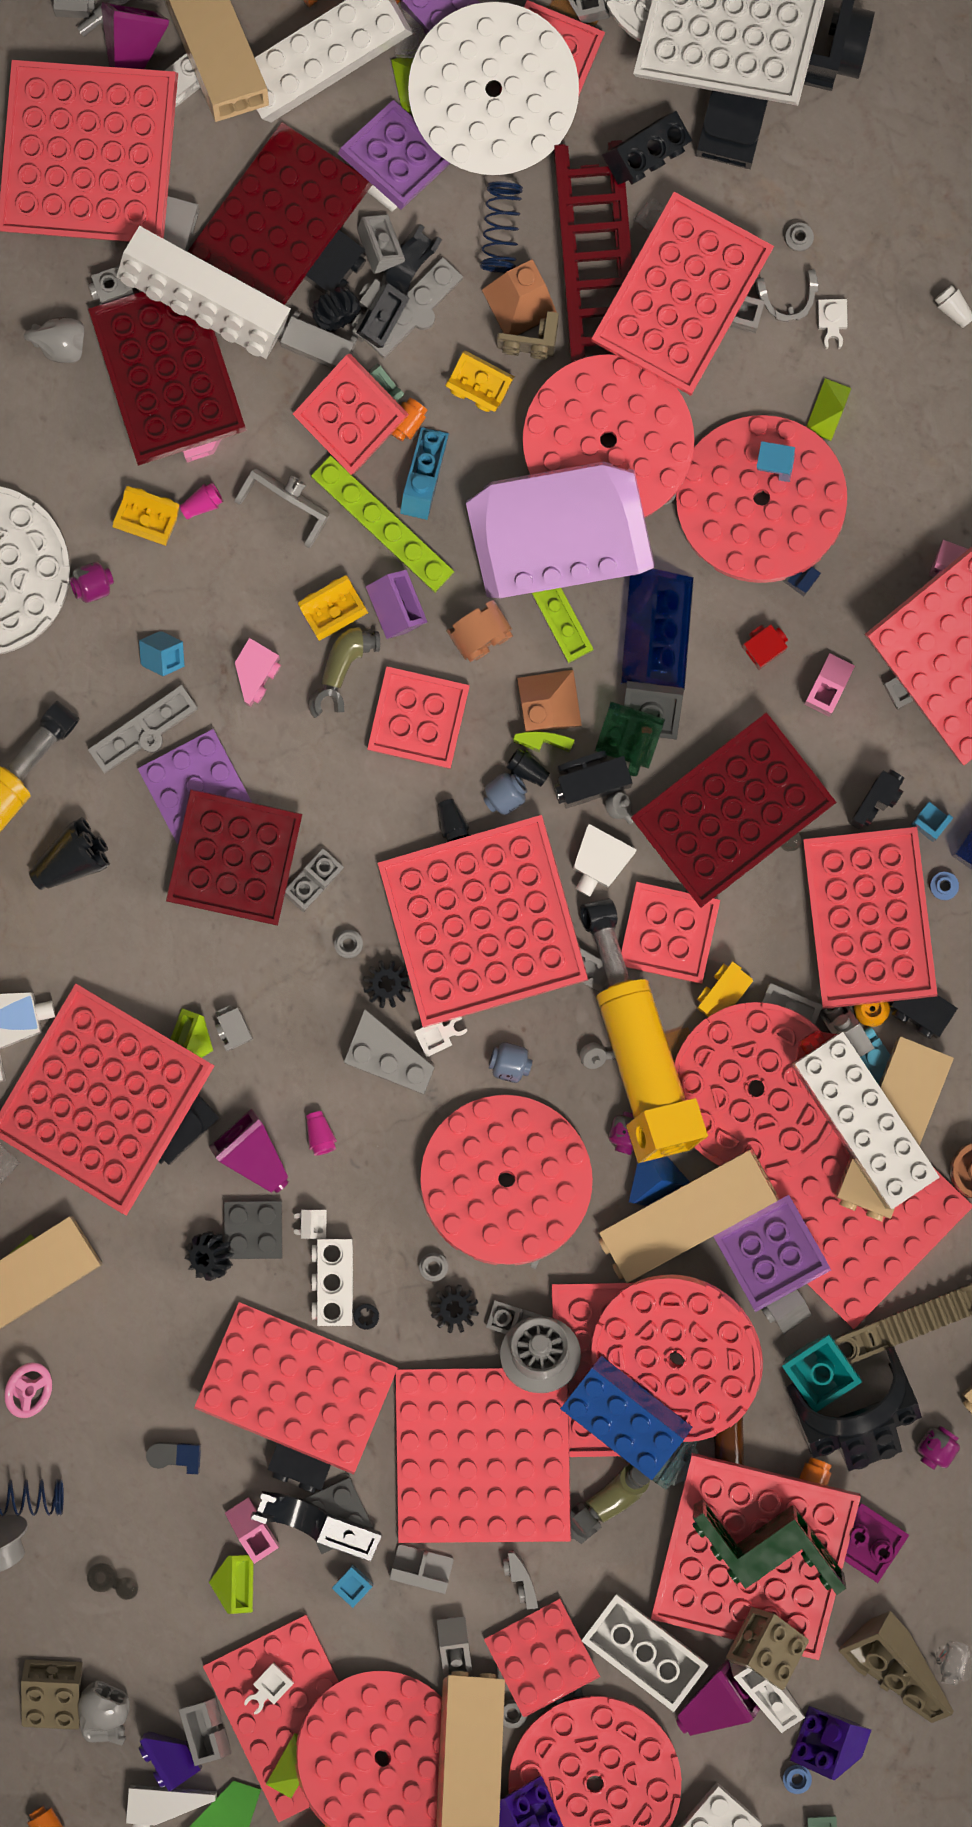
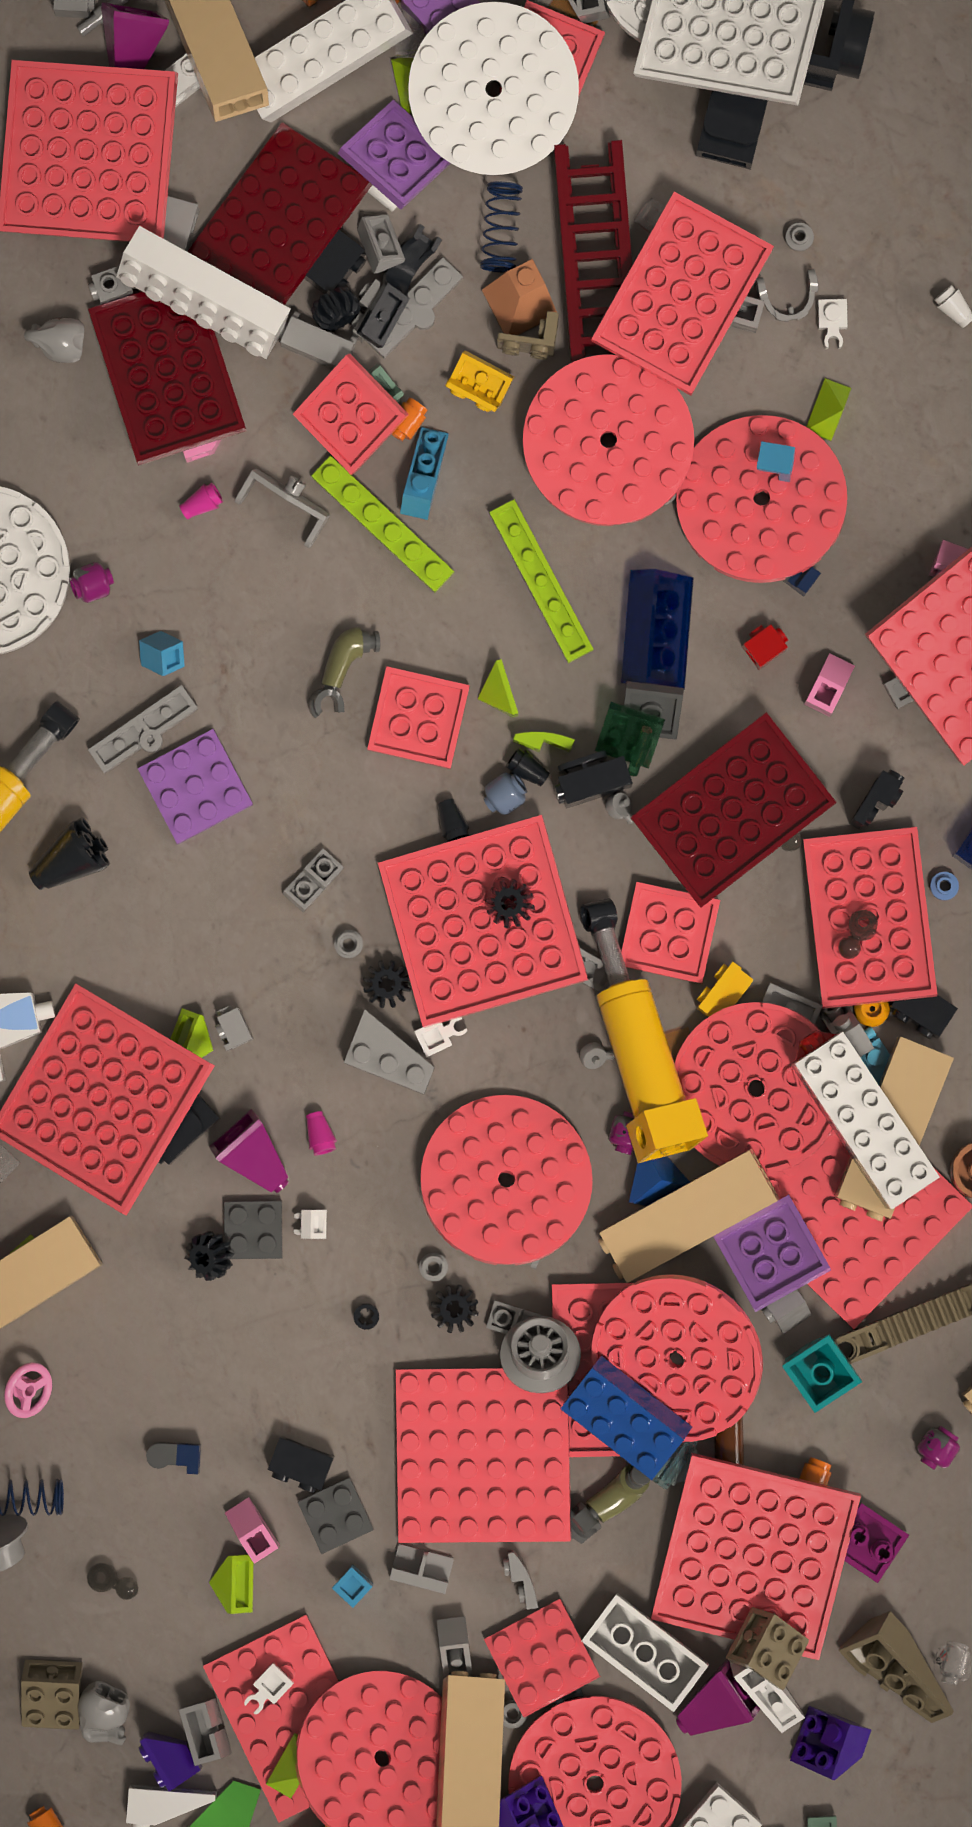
(146, 515): yellow bracket -> none
(234, 857): dark red plate -> none
(254, 668): bright pink slope -> none
(296, 1388): coral plate -> none
(318, 1524): black piece -> none
(332, 607): yellow bracket -> none
(344, 1294): white brick -> none
(396, 604): medium lavender brick -> none
(479, 631): nougat brick -> none
(497, 691): none -> lime slope
(510, 914): none -> black gear
(510, 1062): sand blue head -> none
(549, 701): nougat slope -> none
(559, 529): lavender slope -> none
(600, 859): white torso -> none
(636, 149): black brick -> none
(768, 1547): dark green bracket -> none
(797, 1788): medium blue plate -> none
(850, 946): none -> clear smoke plate
(864, 1433): black piece -> none
(931, 821): dark azure panel -> none

